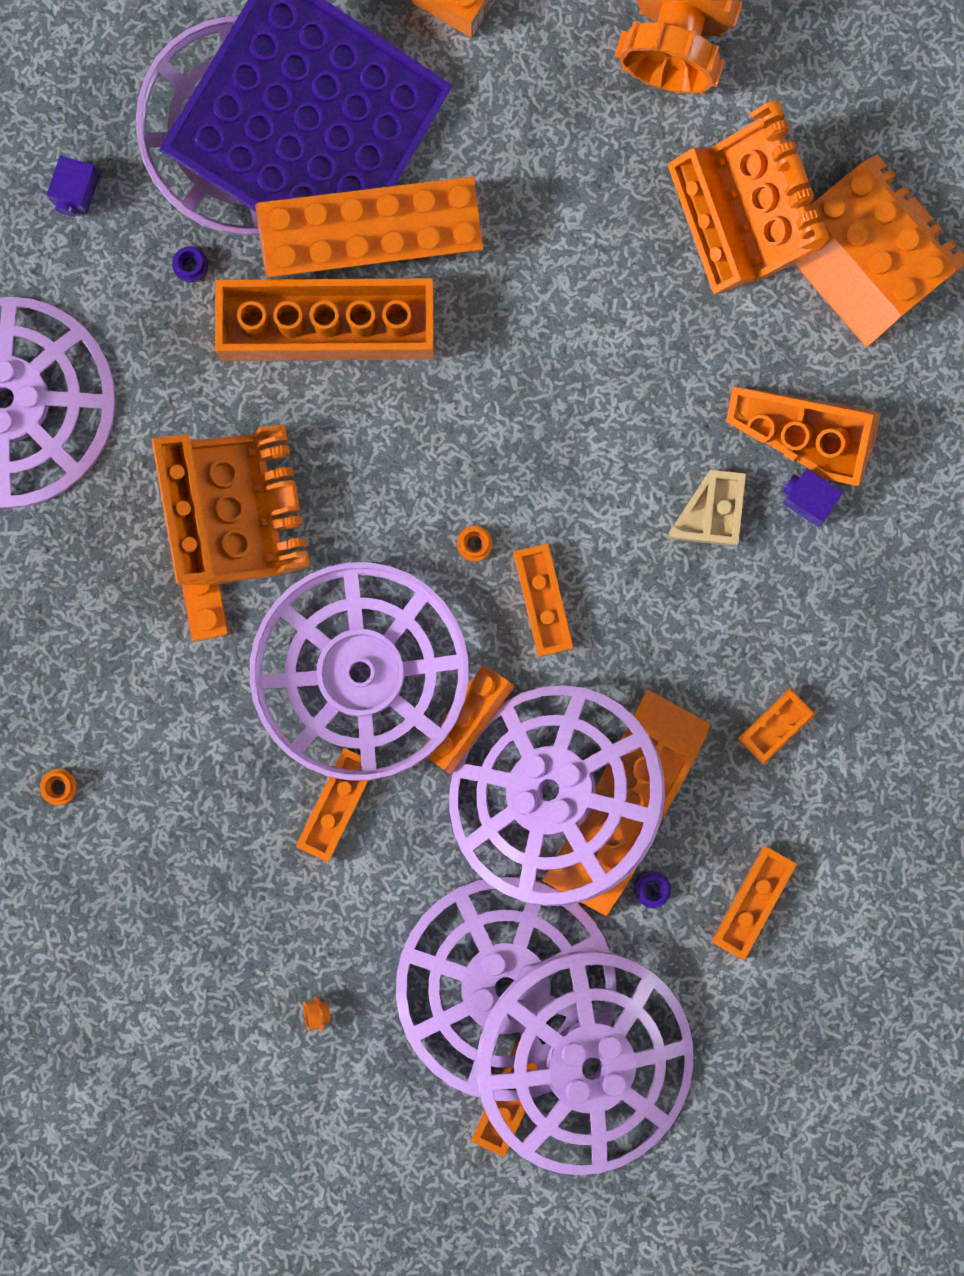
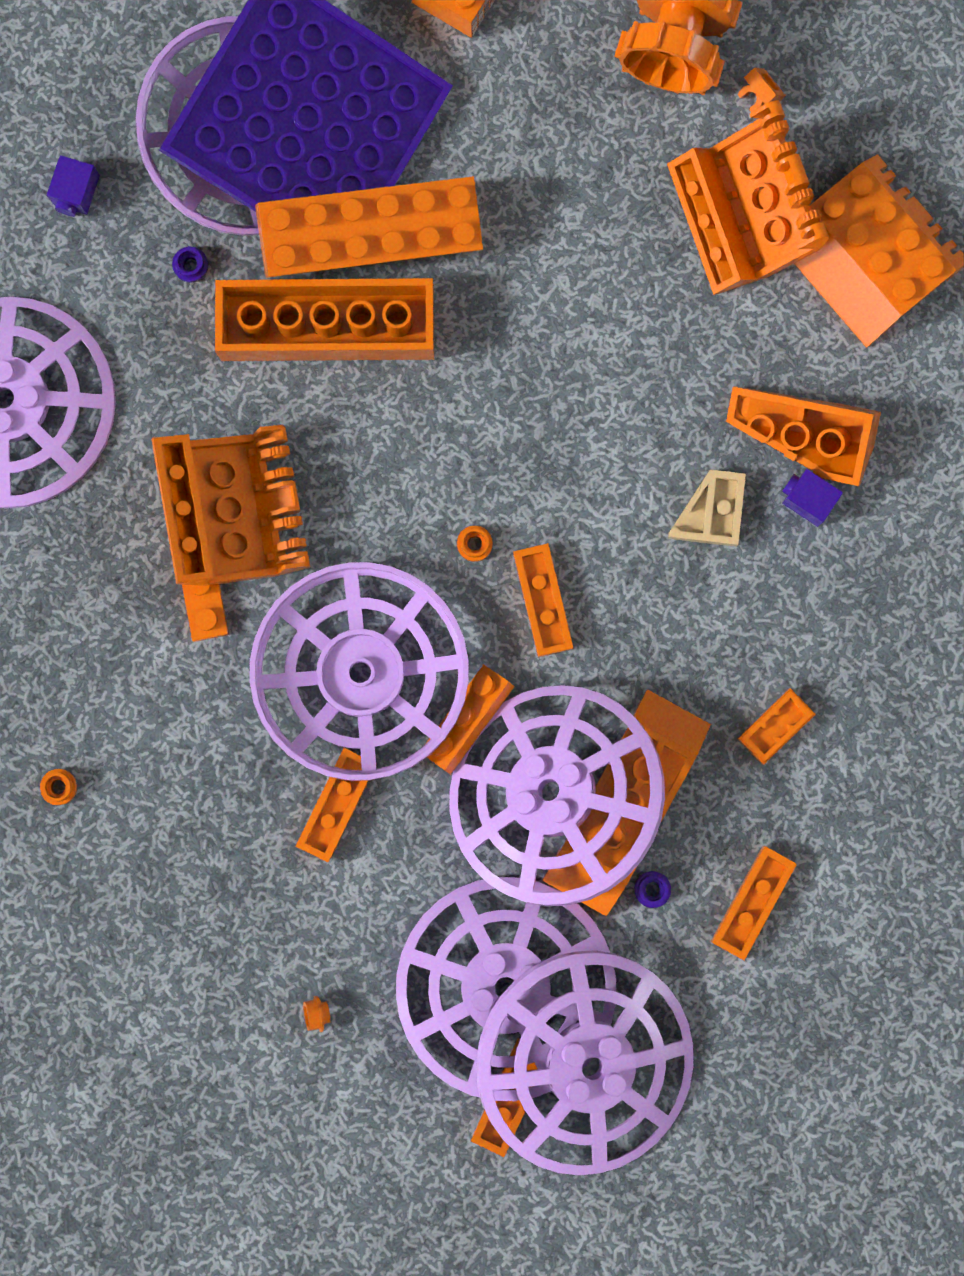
(763, 86): none -> orange tile

